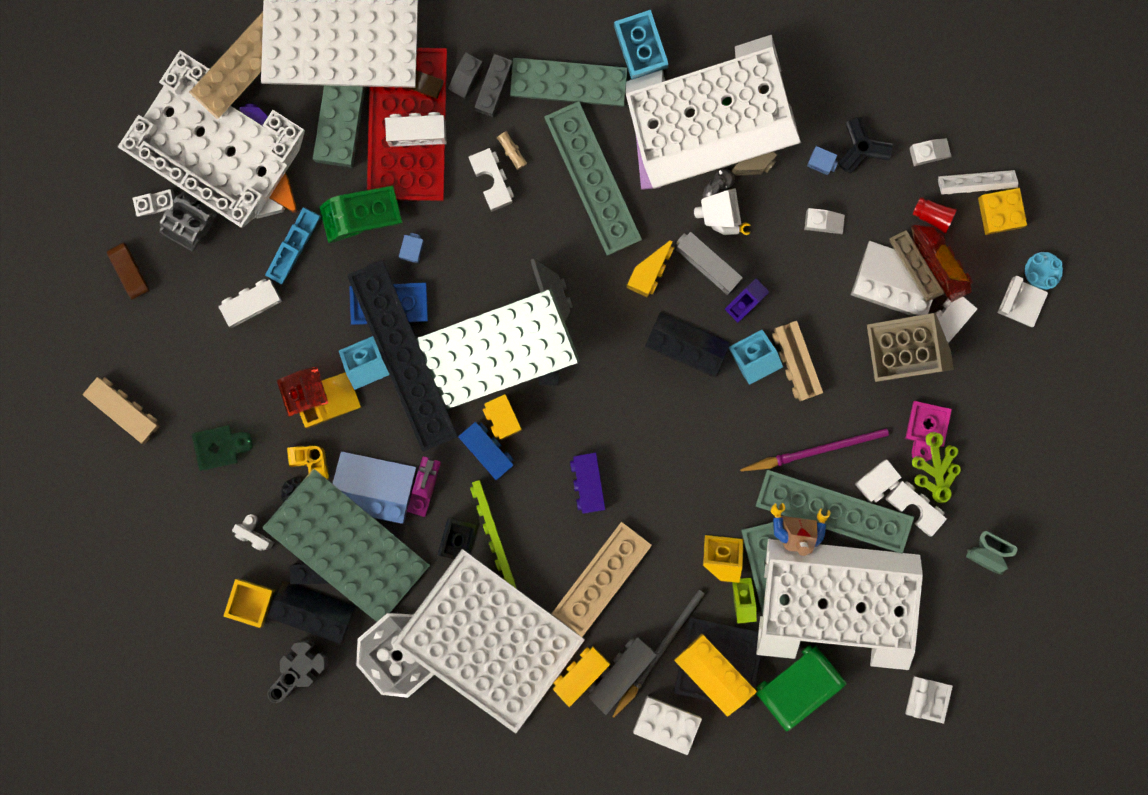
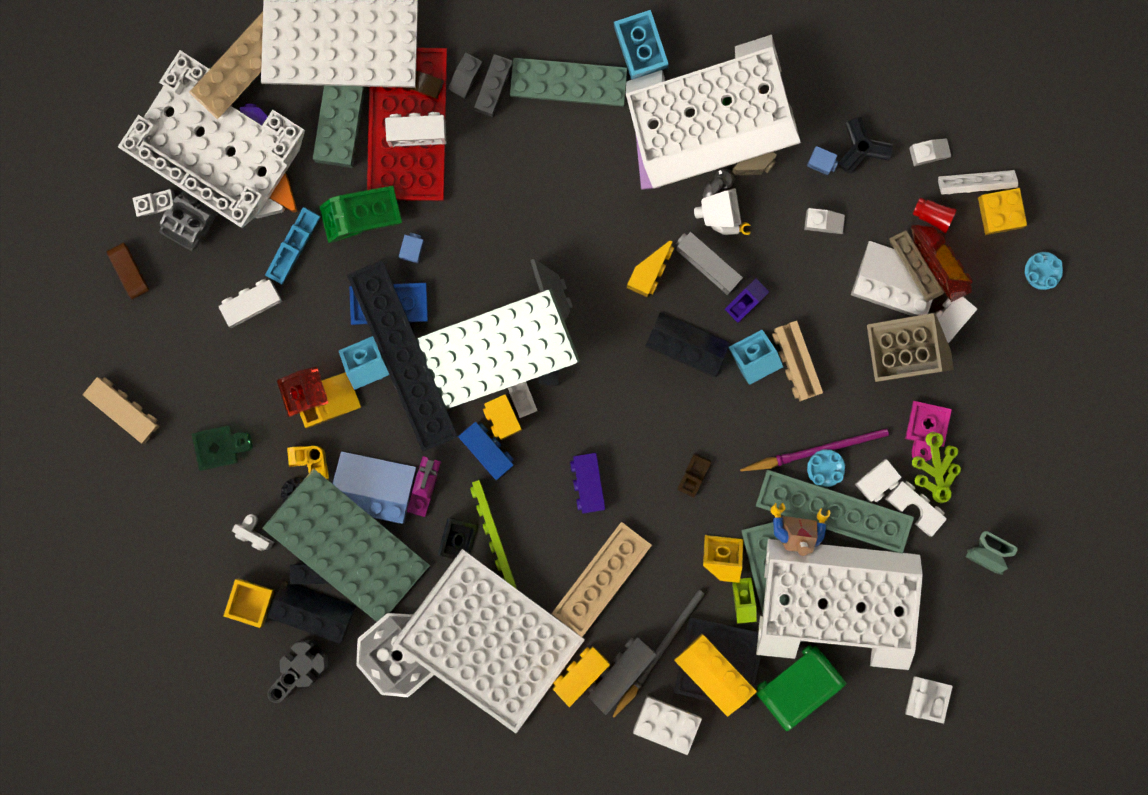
(485, 163): white arch -> none
(512, 150): tan pin -> none
(522, 399): none -> white plate
(592, 178): sand green plate -> none
(694, 475): none -> dark brown slope
(826, 468): none -> medium azure dish
(1022, 302): white bracket -> none

